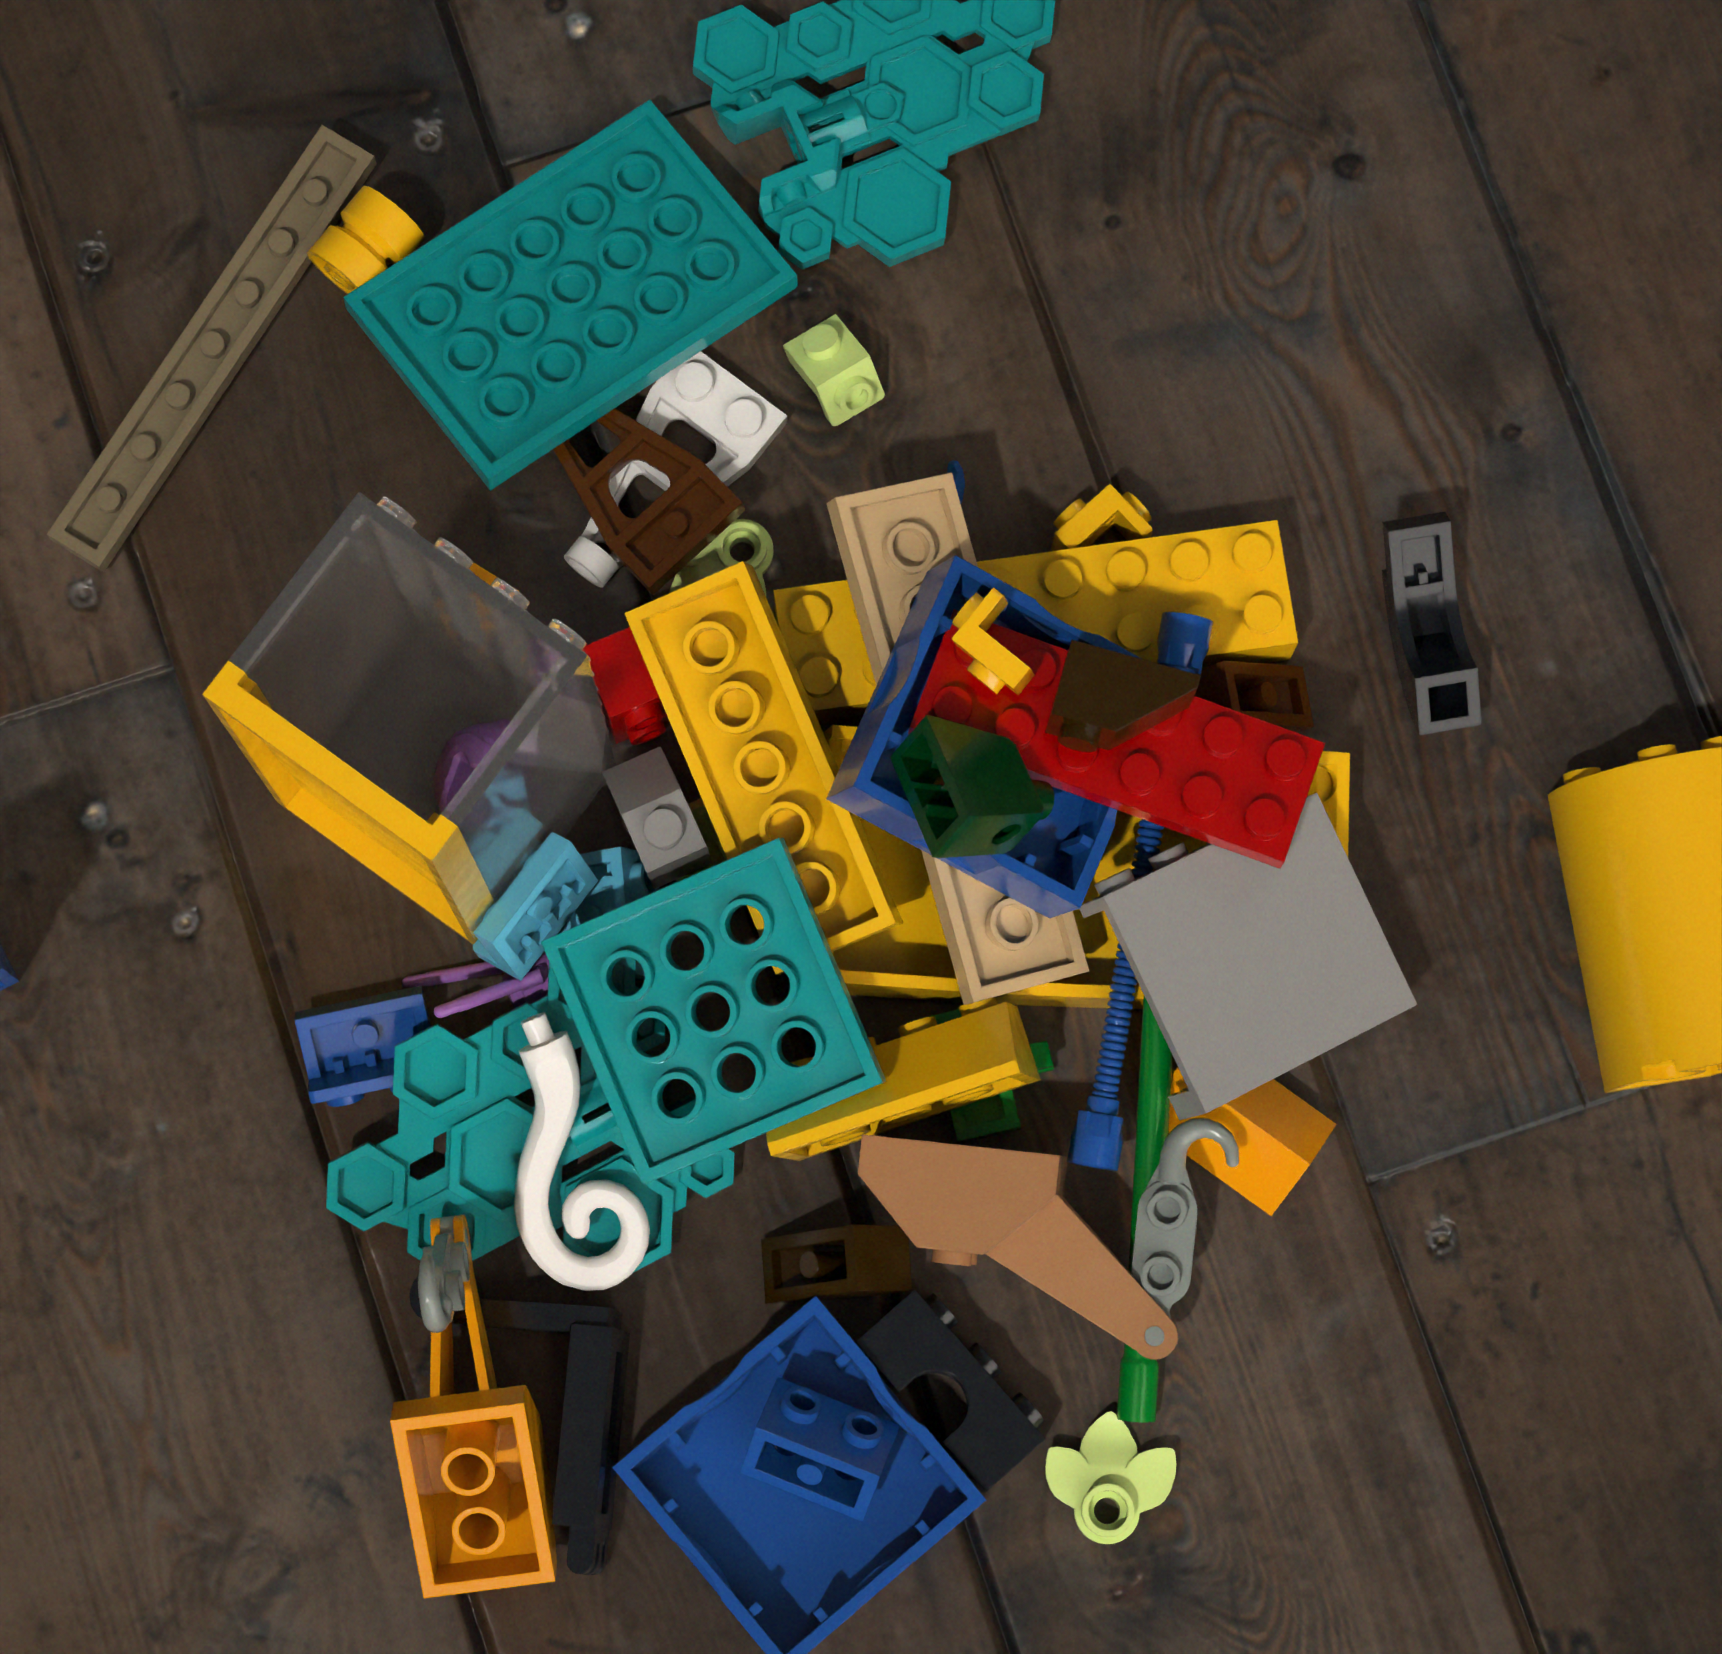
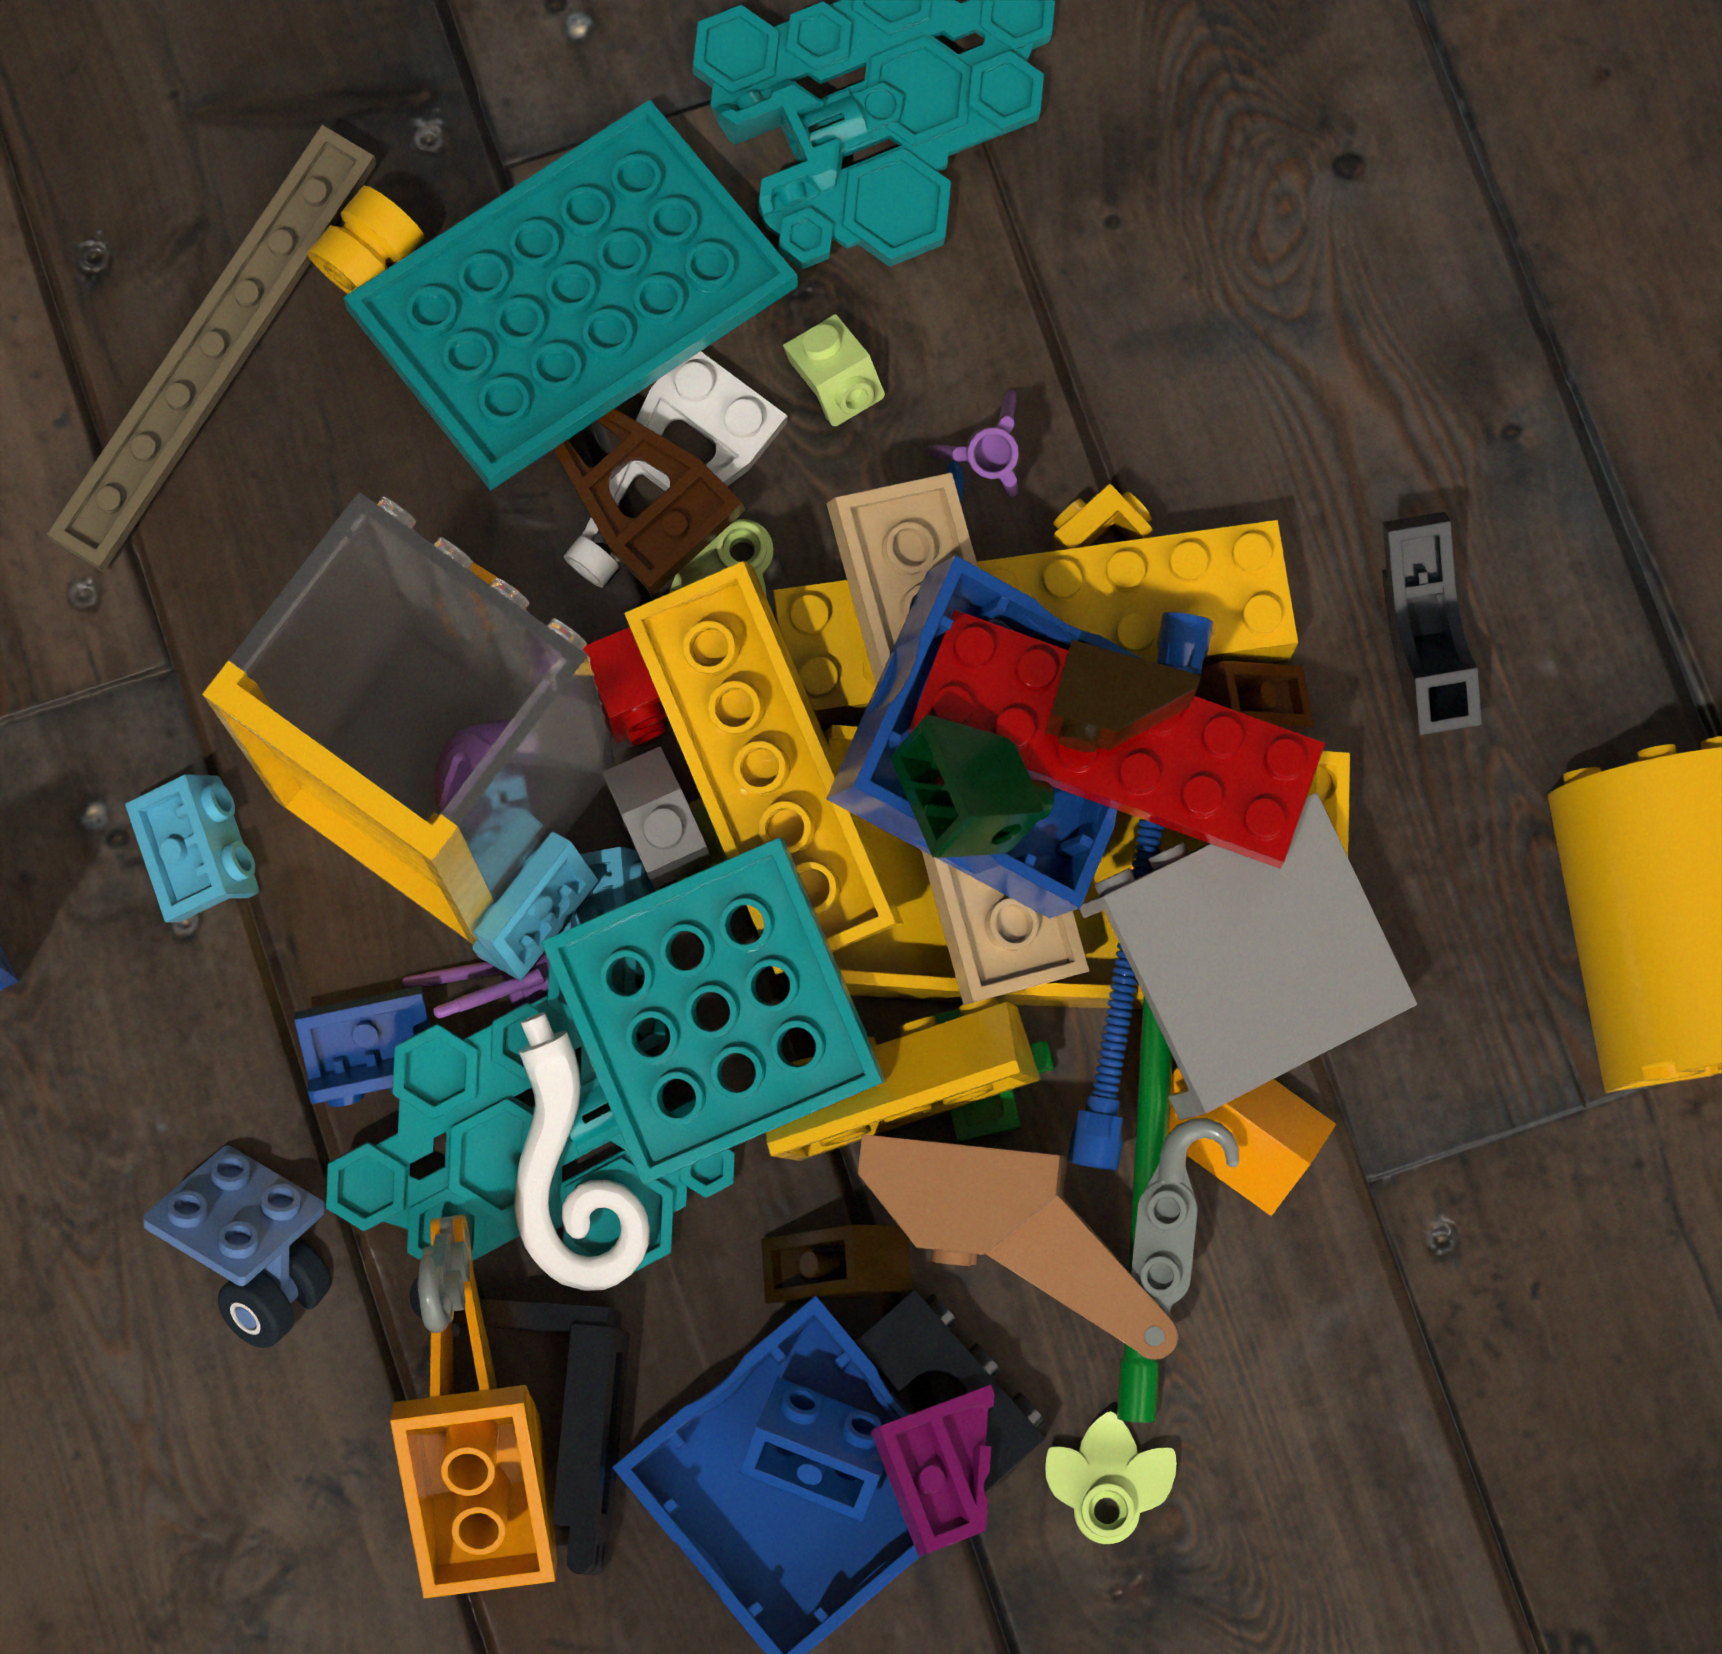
(192, 845): none -> medium azure bracket
(247, 1230): none -> medium blue plate
(940, 1469): none -> magenta wing
(990, 449): none -> medium lavender plant
(992, 661): yellow bracket -> none

